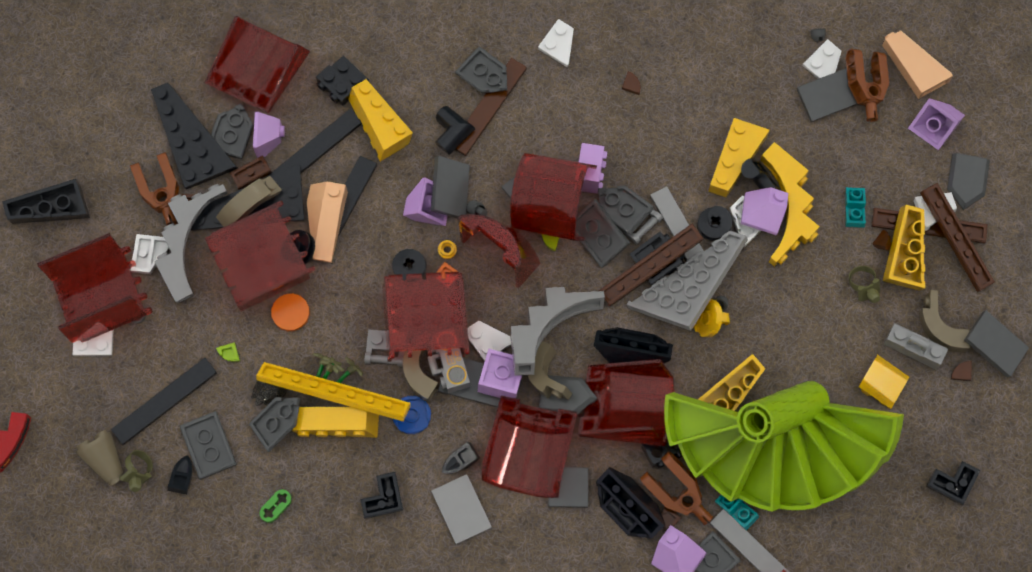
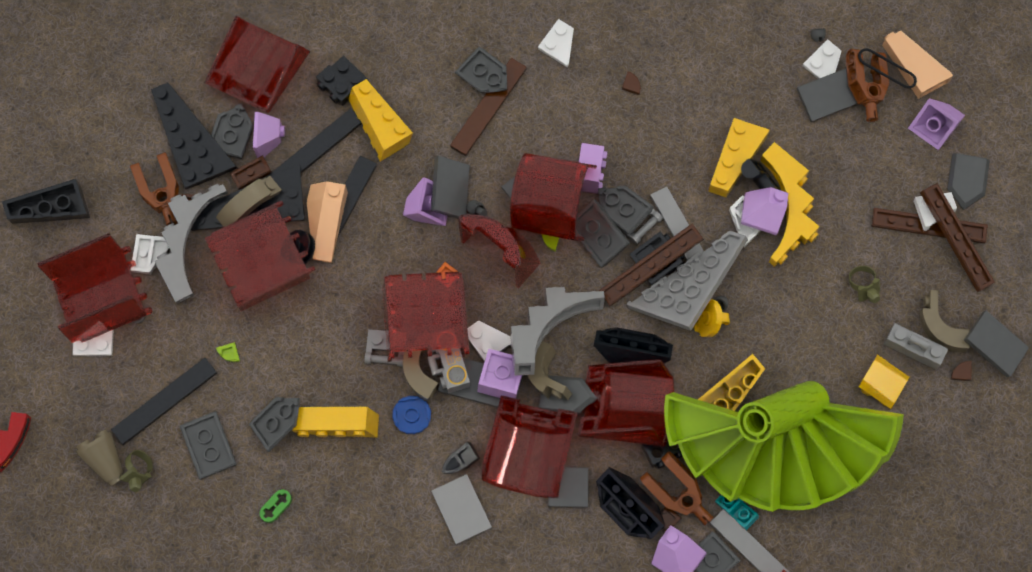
(181, 476): black plate -> none
(266, 392): clear smoke hair -> none
(290, 312): orange tile -> none
(333, 391): yellow tile -> none
(335, 366): olive plant -> none
(387, 502): black brick -> none
(409, 256): black piece -> none
(447, 243): yellow plate -> none
(456, 129): black brick -> none
(714, 214): black piece -> none
(855, 207): teal slope -> none
(883, 241): reddish brown tile -> none
(891, 62): none -> black piece
(906, 254): yellow wedge -> none
(954, 488): black brick -> none

